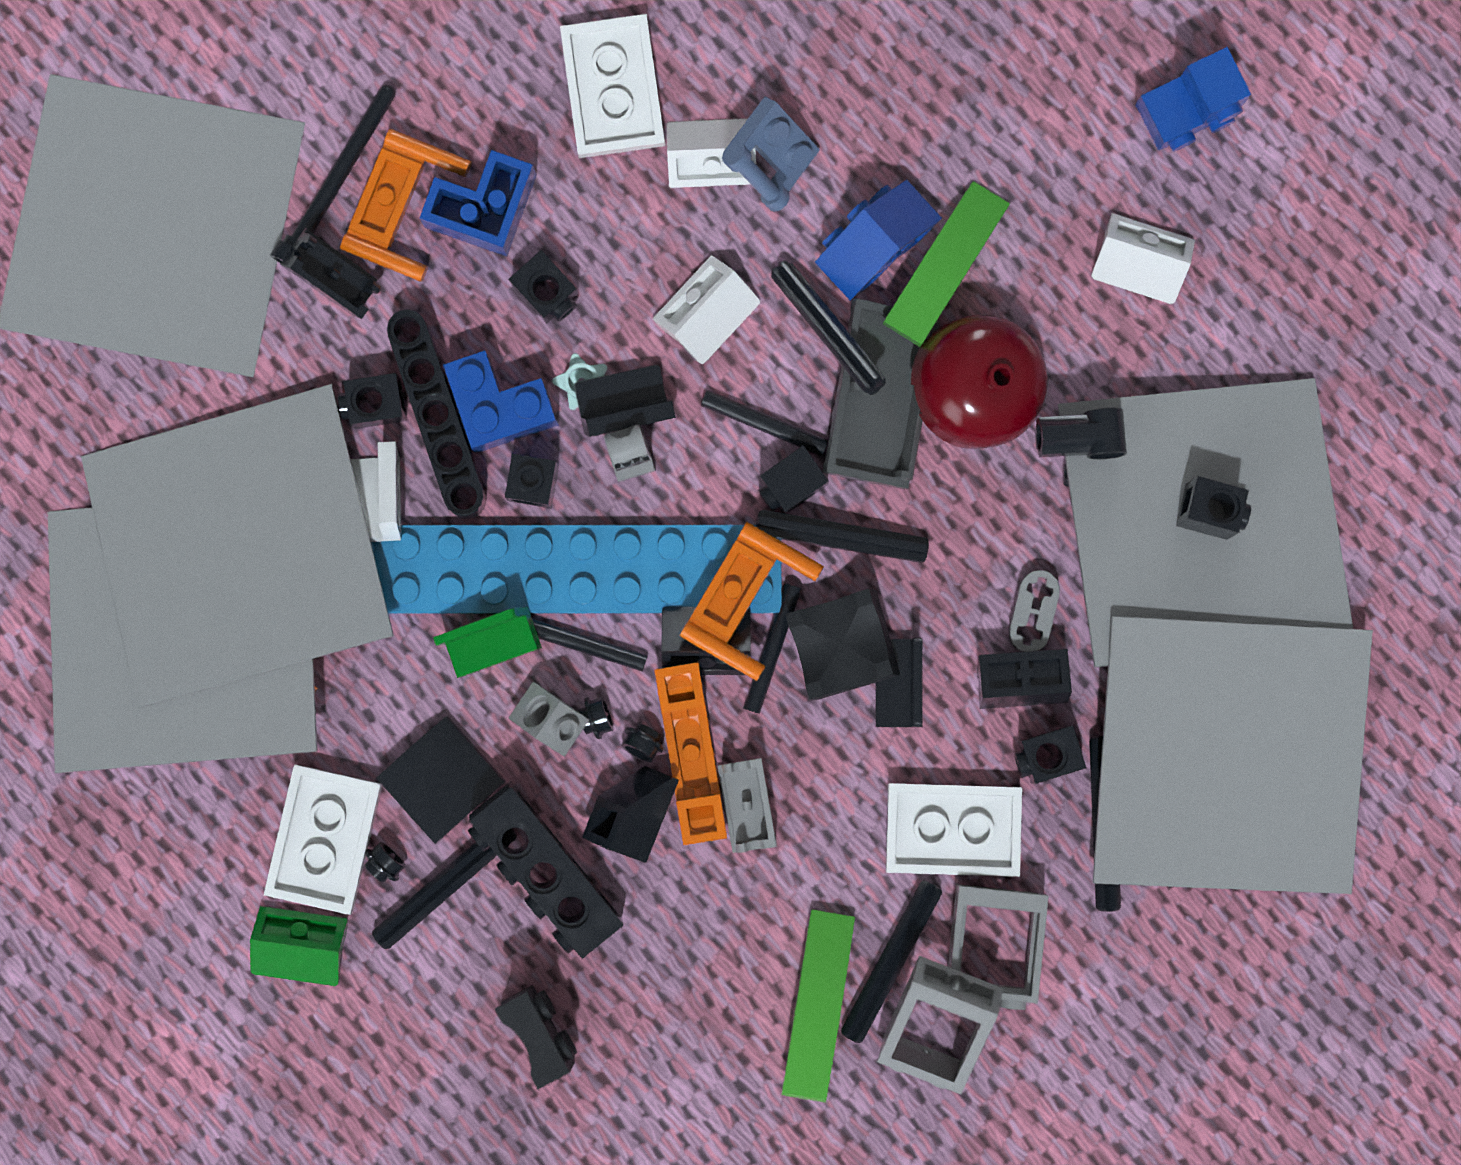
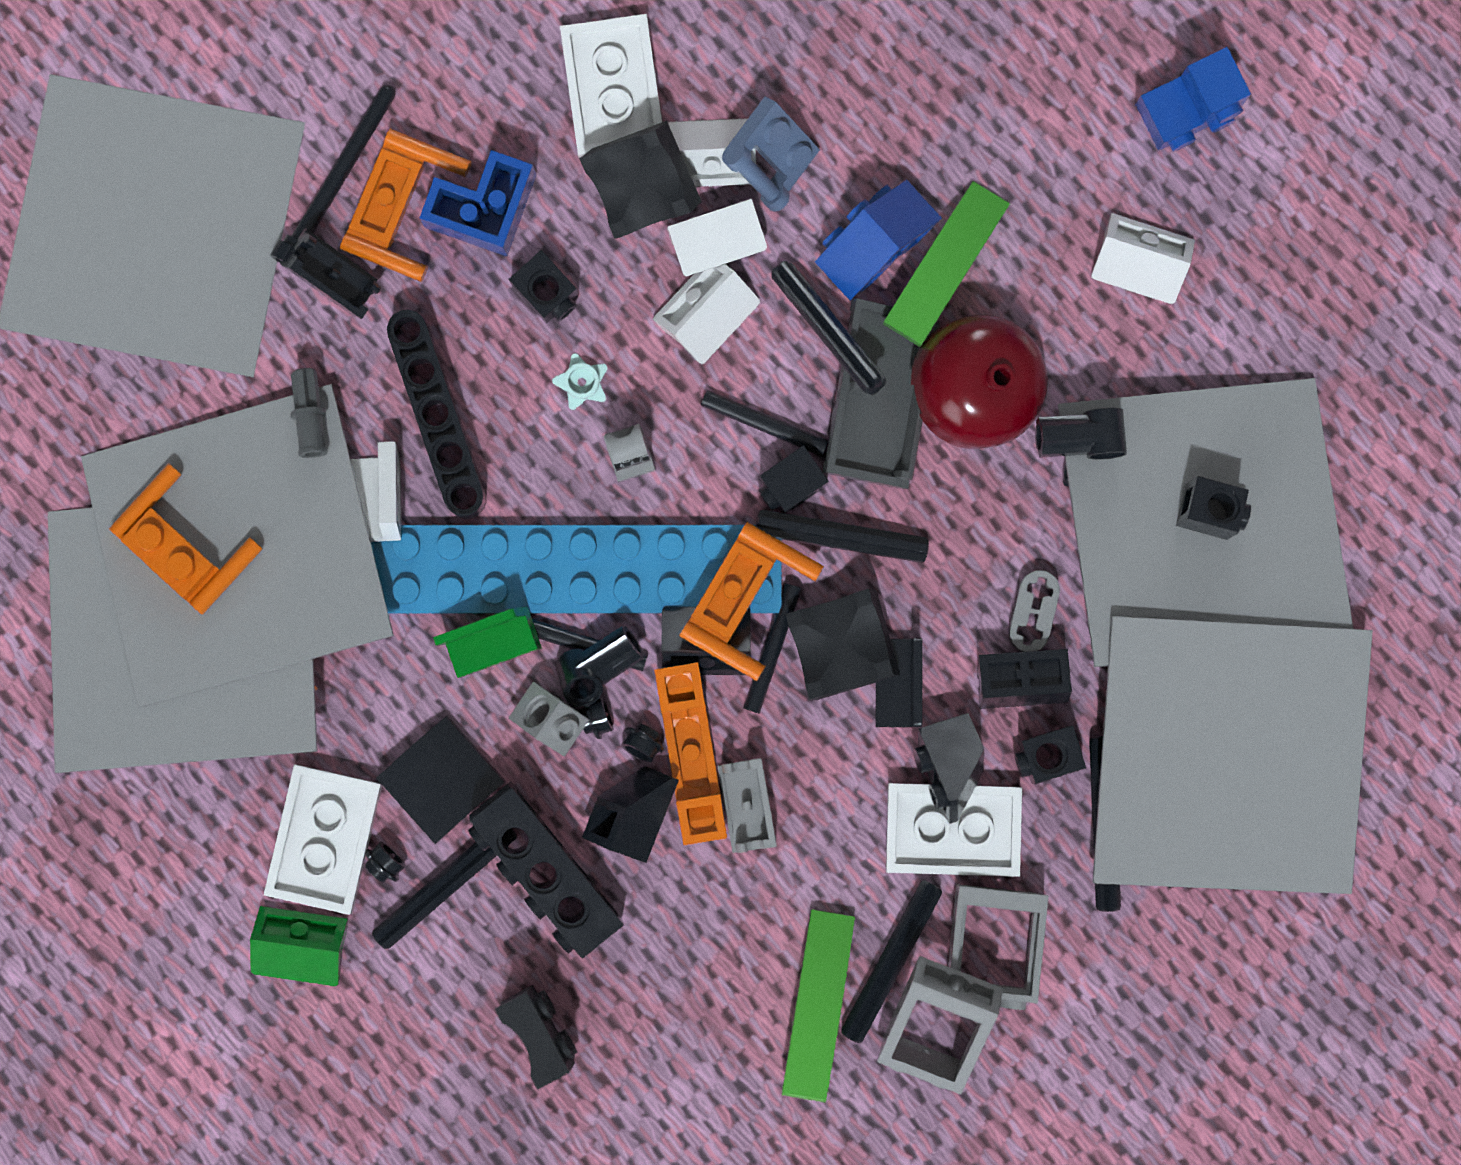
(171, 553): none -> orange plate
(308, 413): none -> dark grey axle
(392, 407): black brick -> none
(495, 415): blue brick -> none
(531, 481): black brick -> none
(586, 671): none -> black piece
(622, 400): black panel -> none
(641, 179): none -> black brick
(717, 237): none -> white panel
(953, 760): none -> black slope

